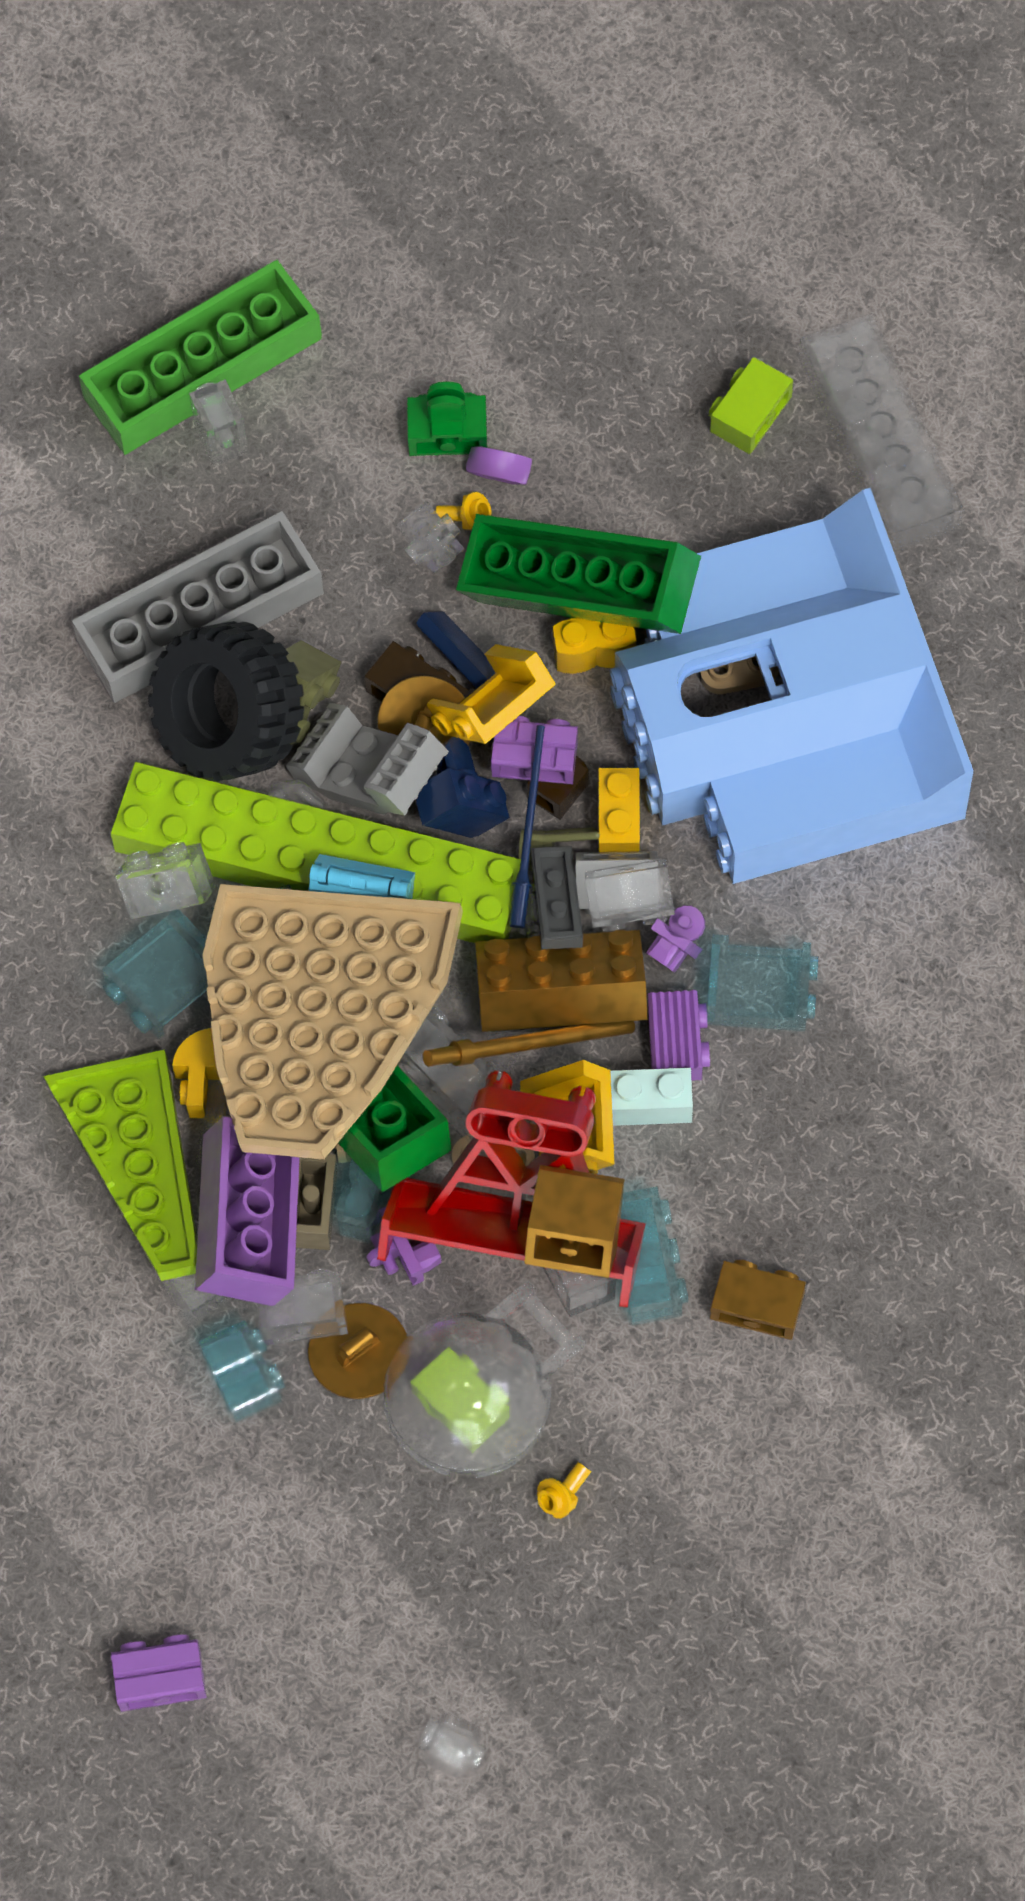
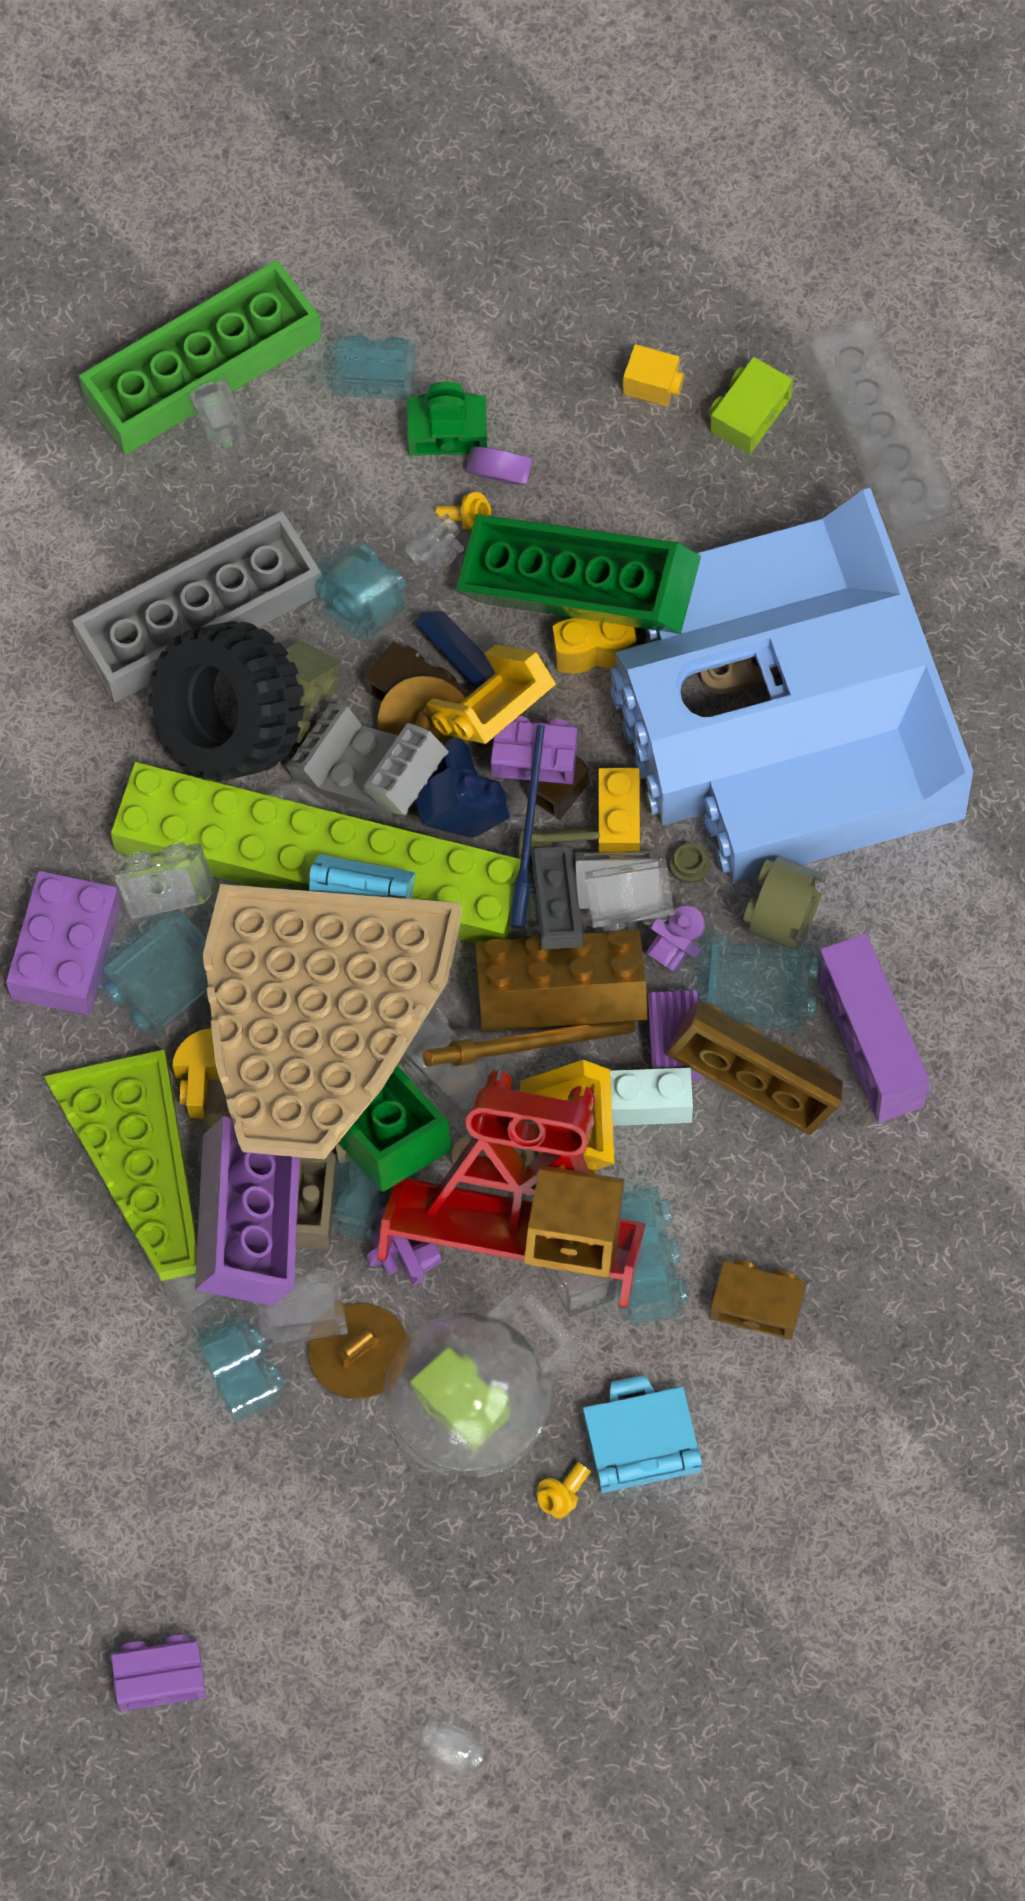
(64, 943): none -> medium lavender brick
(362, 593): none -> clear light blue brick
(375, 368): none -> clear light blue brick
(641, 1436): none -> medium azure piece
(652, 375): none -> yellow brick
(689, 863): none -> olive plate
(756, 1067): none -> pearl gold slope
(785, 902): none -> olive brick
(872, 1028): none -> medium lavender brick

